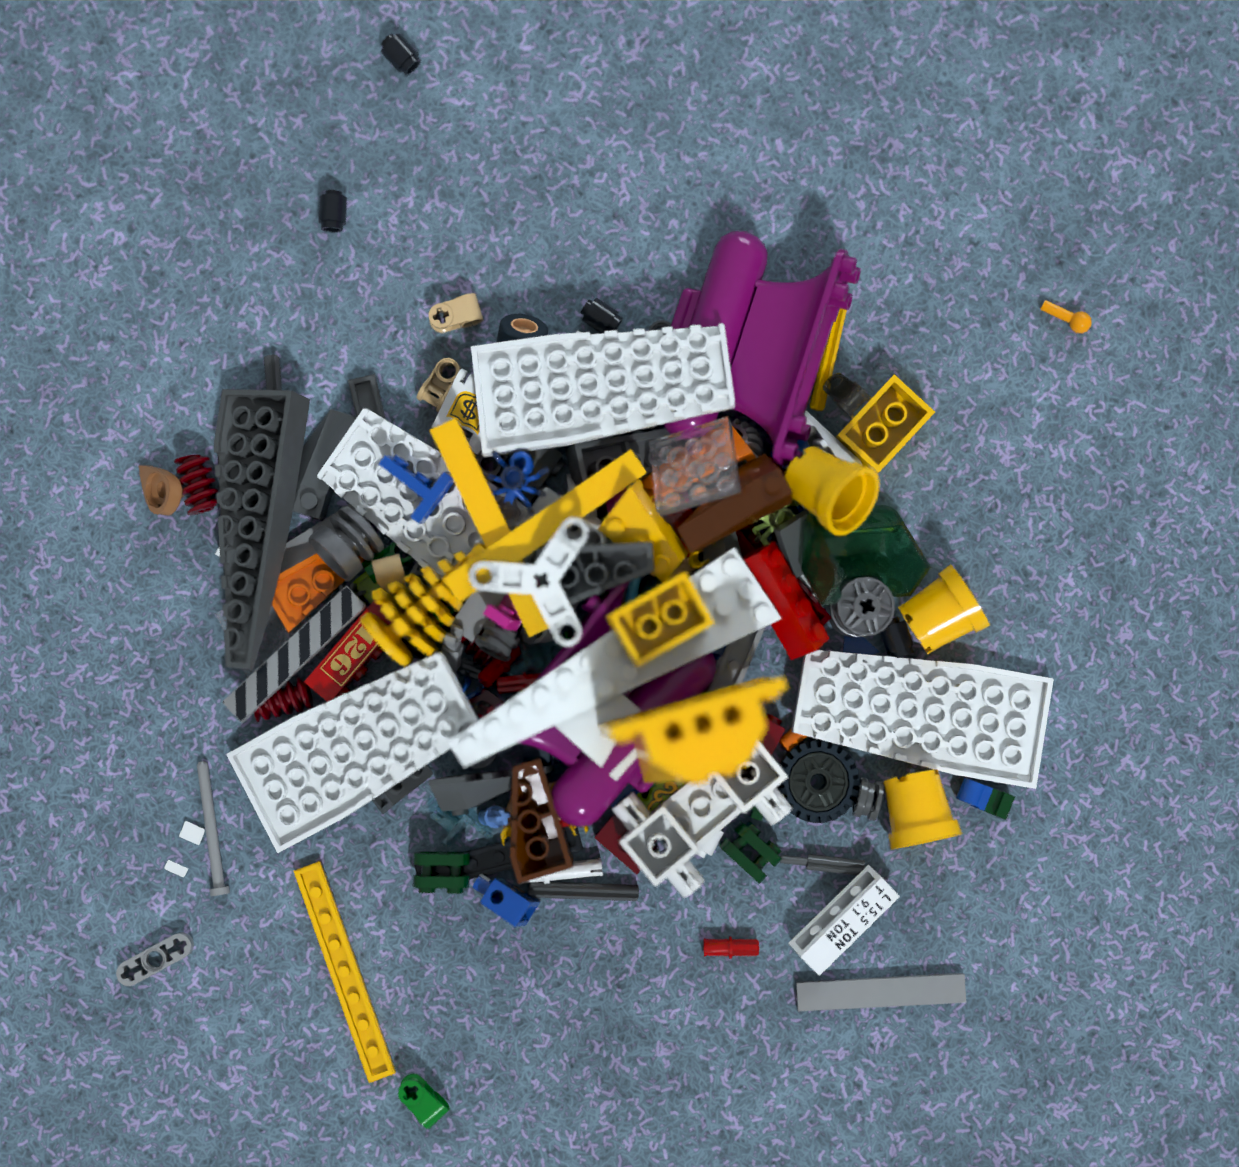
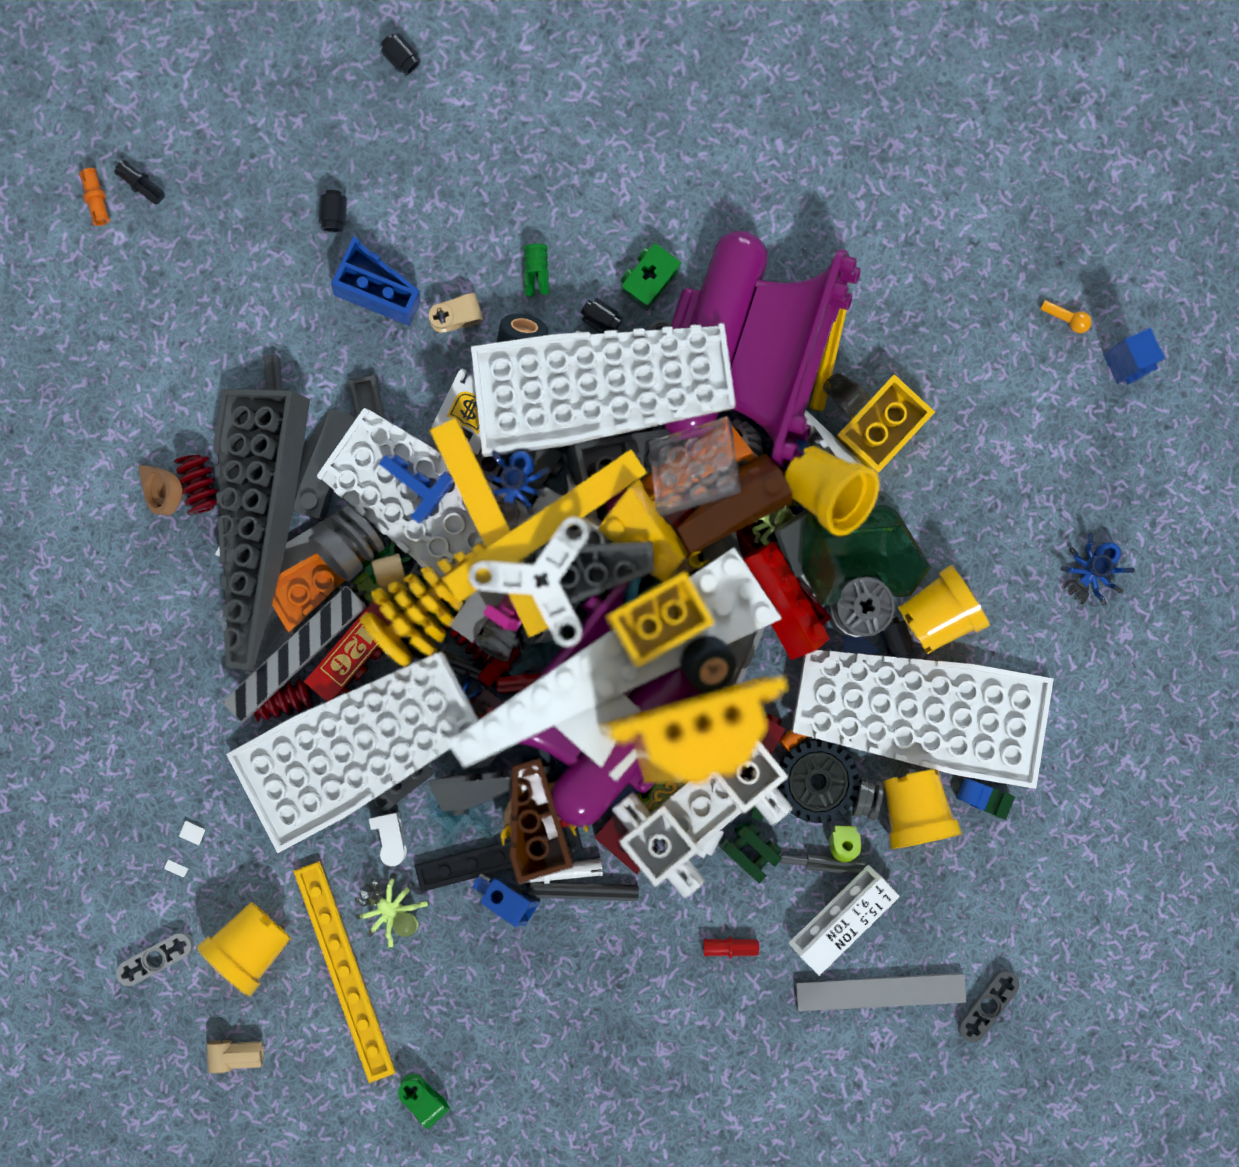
(94, 197): none -> orange pin
(139, 182): none -> black axle
(211, 831): light grey bar -> none
(229, 1056): none -> tan piece
(245, 948): none -> yellow piece
(374, 285): none -> blue wedge
(392, 838): none -> white leg
(393, 913): none -> animal
(427, 881): dark green brick -> none
(437, 384): tan piece -> none
(453, 647): light grey bar -> none
(493, 817): medium blue axle -> none
(536, 265): none -> green hinge
(647, 291): none -> green brick
(708, 664): none -> black wheel
(845, 843): none -> lime piece
(982, 1027): none -> dark grey beam
(1097, 566): none -> animal
(1134, 357): none -> blue brick

